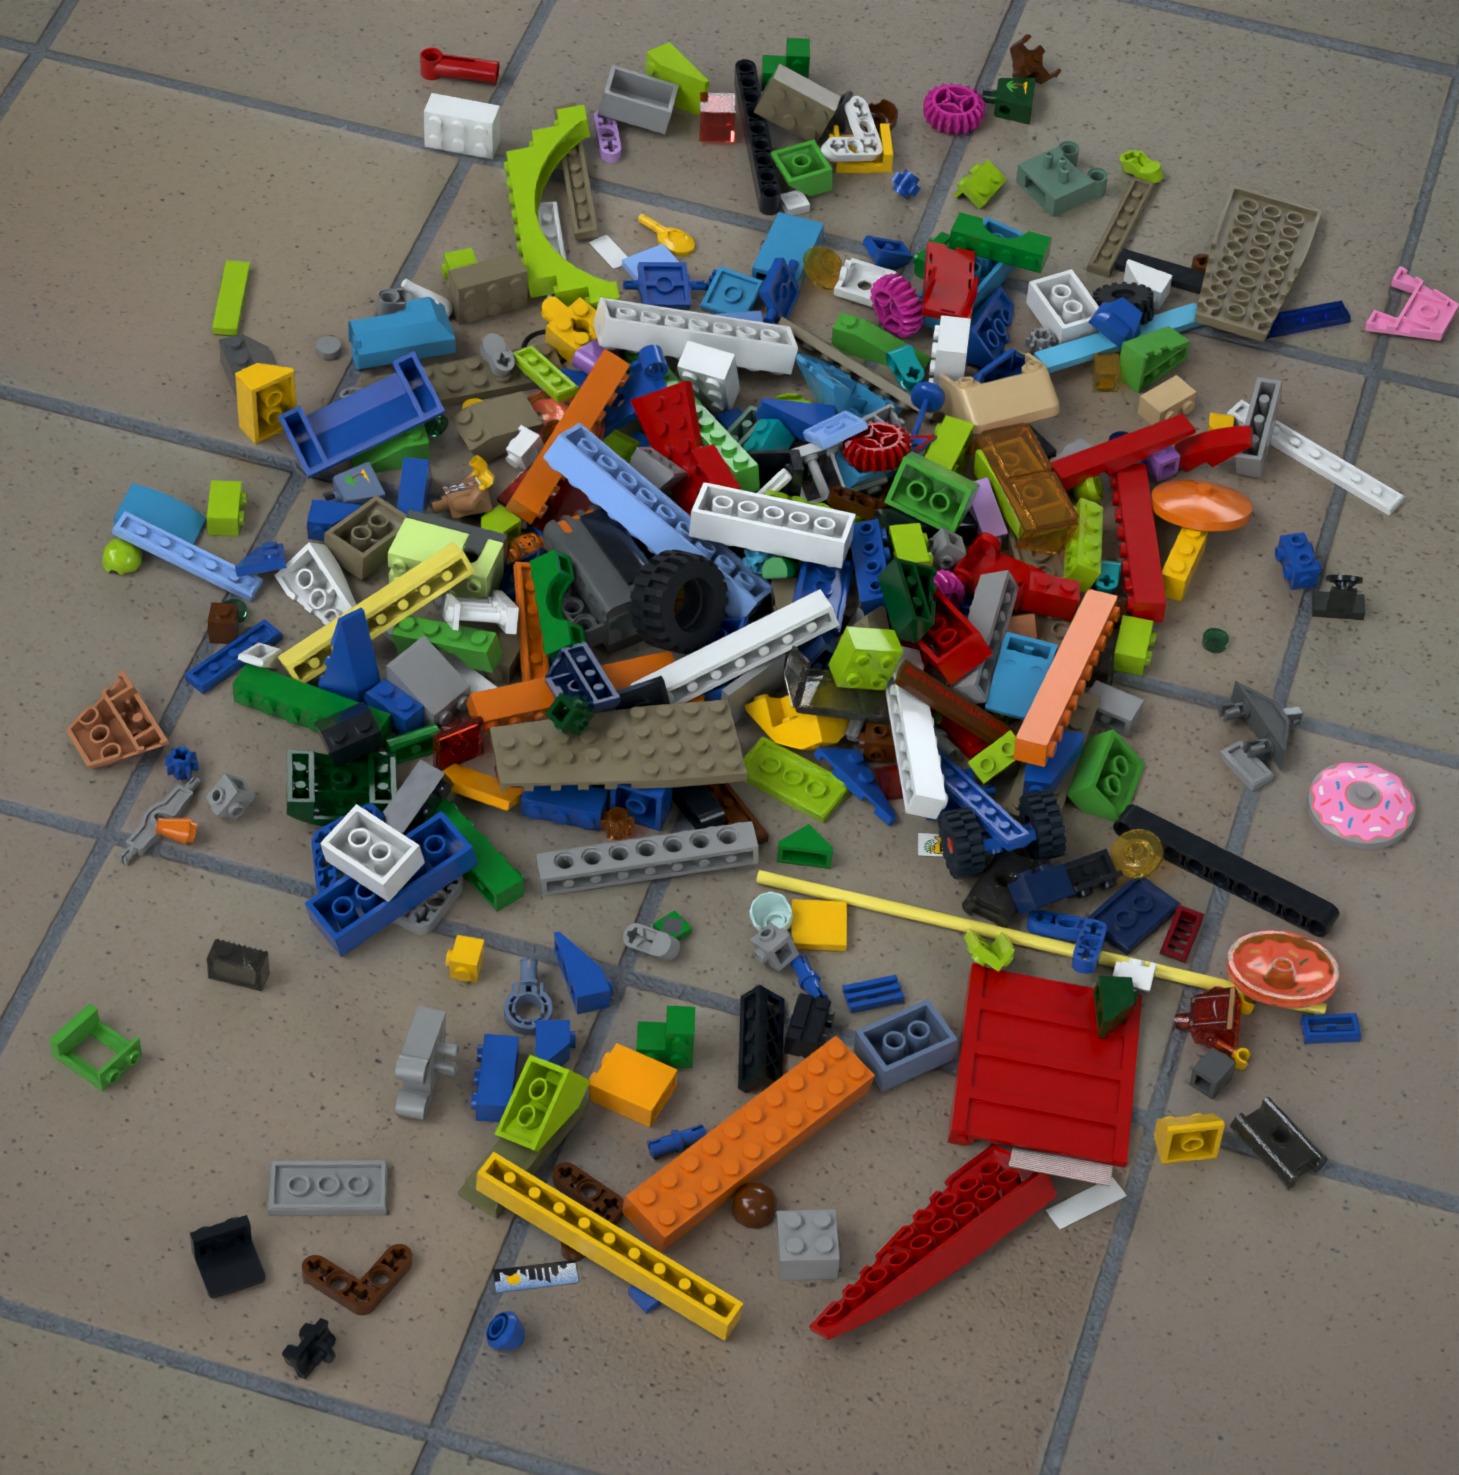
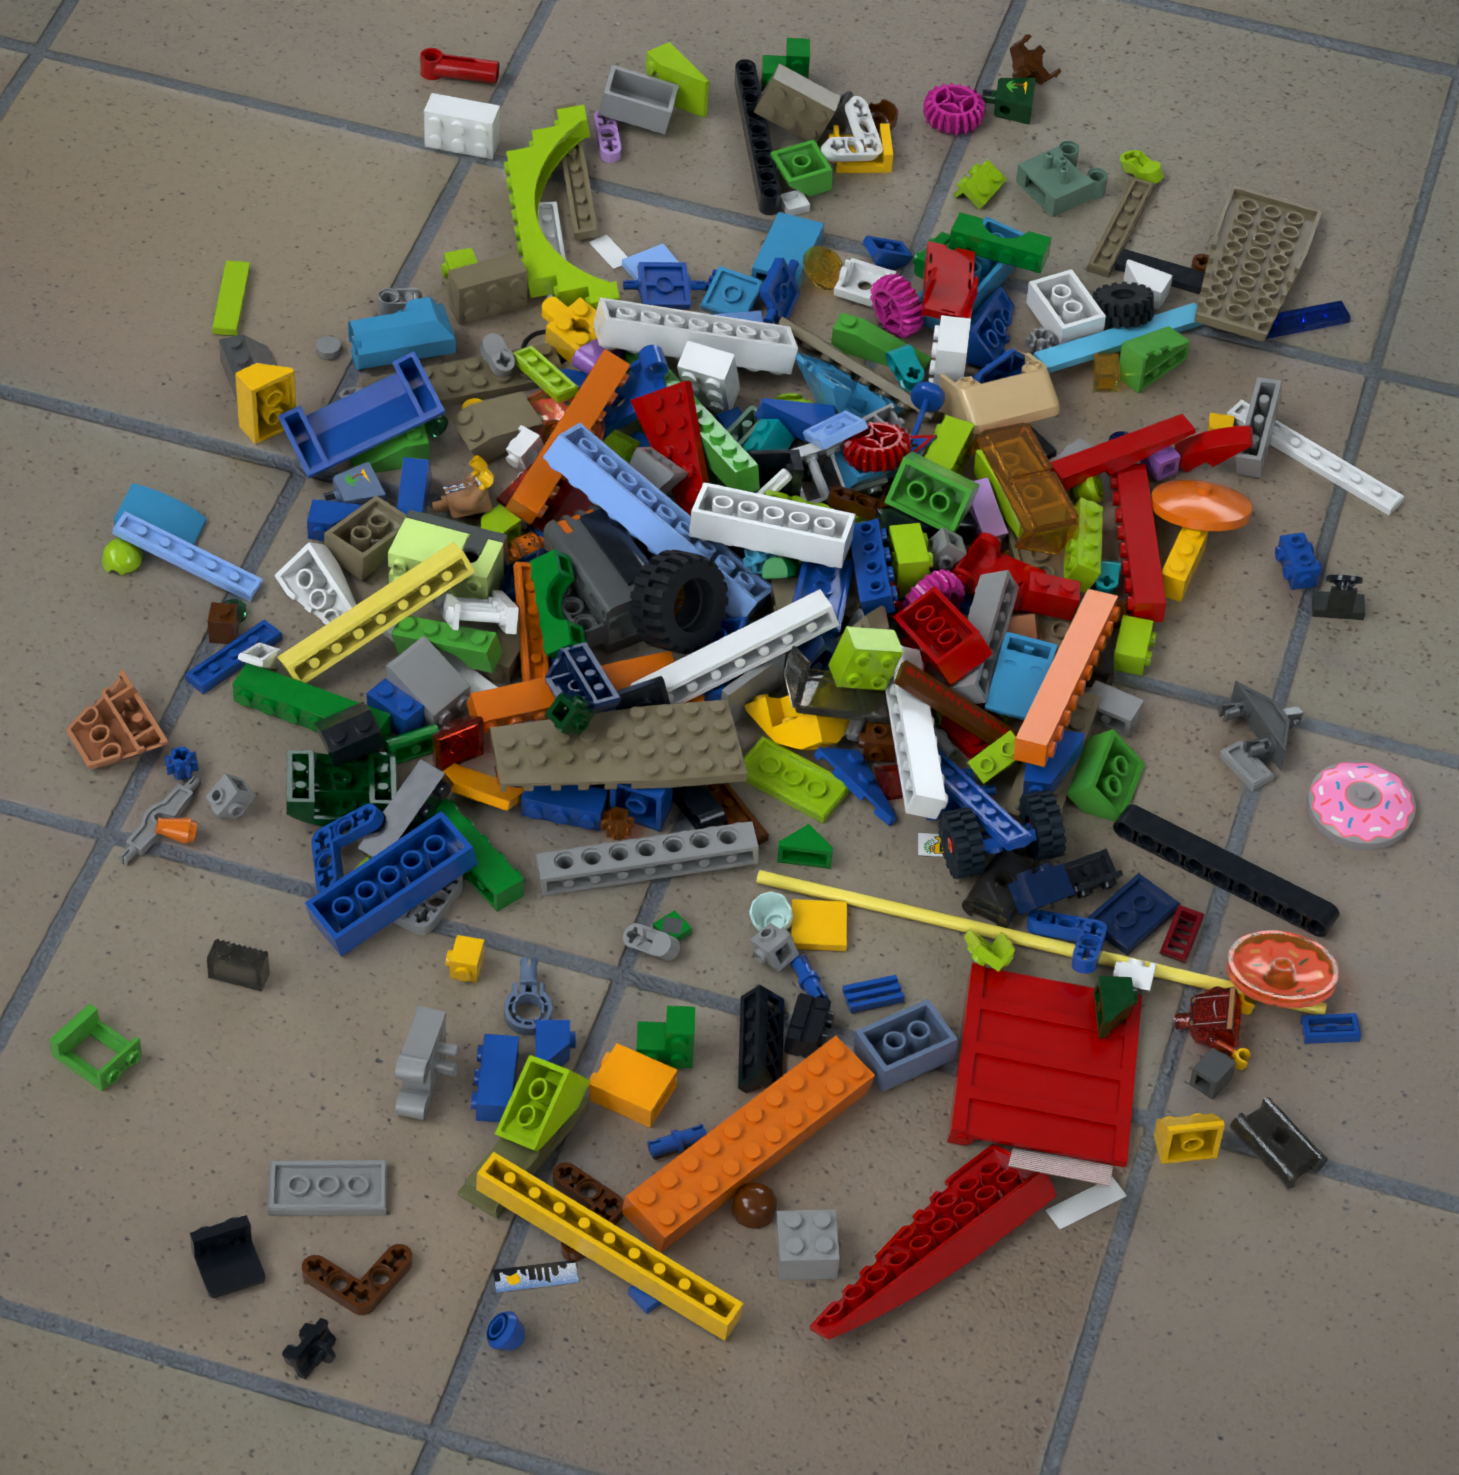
(225, 508): lime brick -> none
(262, 559): blue wing -> none
(352, 663): blue wedge -> none
(372, 853): white brick -> none
(421, 292): white piece -> none
(582, 976): blue slope -> none
(676, 240): yellow piece -> none
(709, 467): red brick -> none
(717, 117): clear red head -> none
(905, 184): blue gear -> none
(909, 597): dark green wedge -> none
(1117, 321): blue slope -> none
(1142, 862): clear yellow piece -> none
(1167, 401): tan brick -> none
(1215, 640): clear green tile -> none
(1424, 315): bright pink wing -> none

